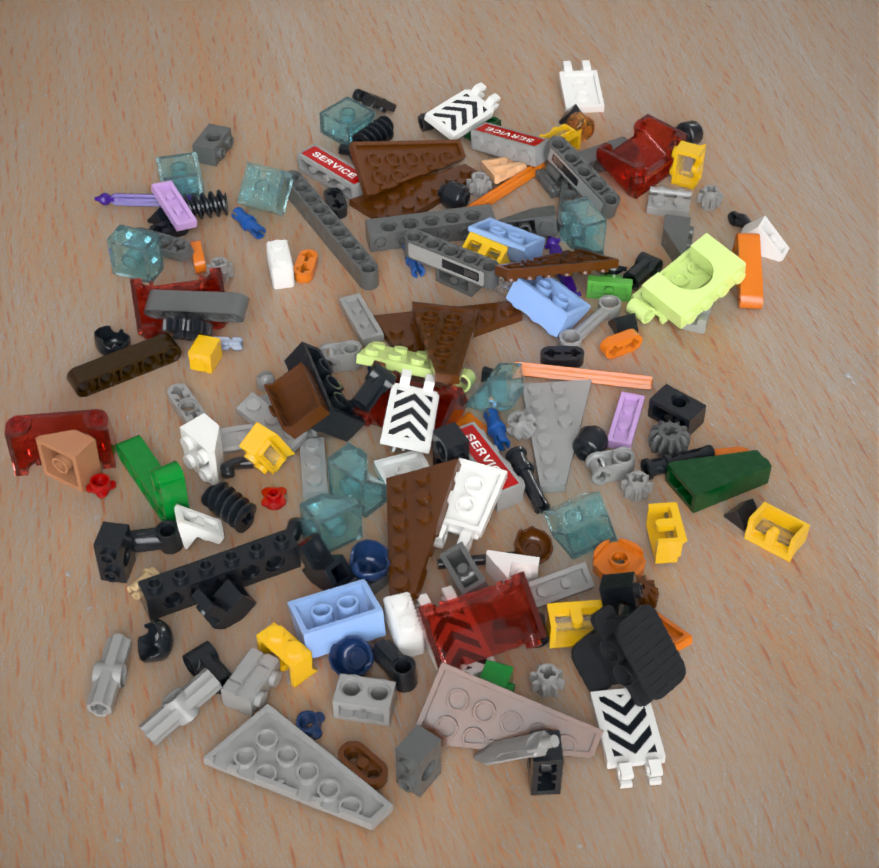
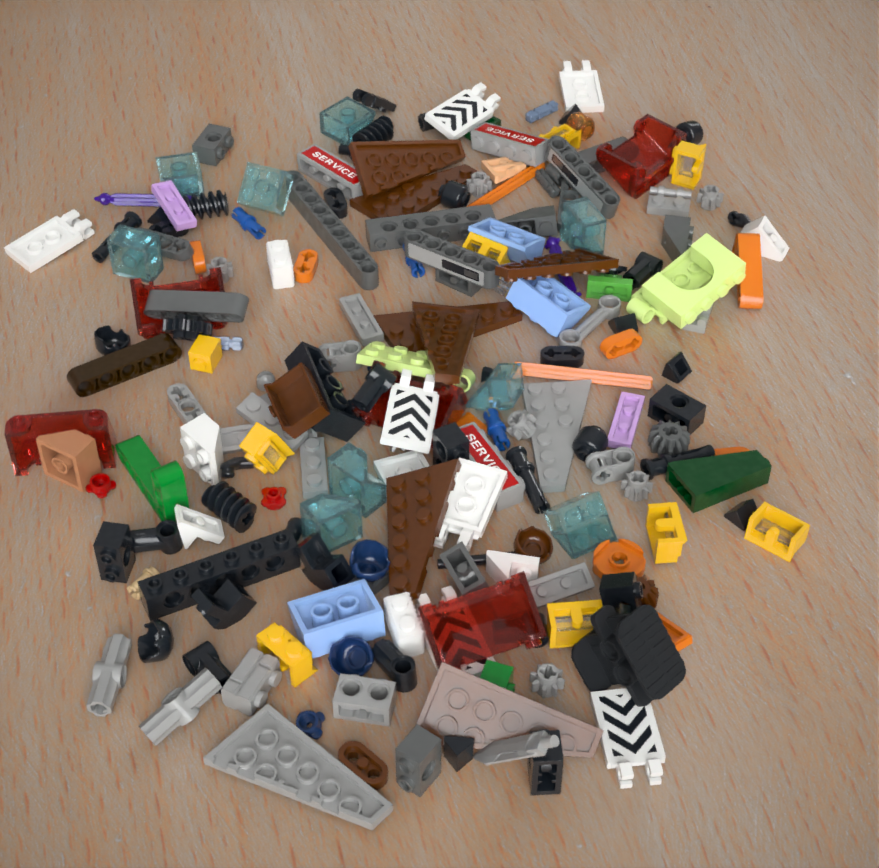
(49, 240): none -> white tile
(102, 251): none -> black pin
(458, 751): none -> black slope
(541, 111): none -> sand blue axle
(676, 368): none -> black slope

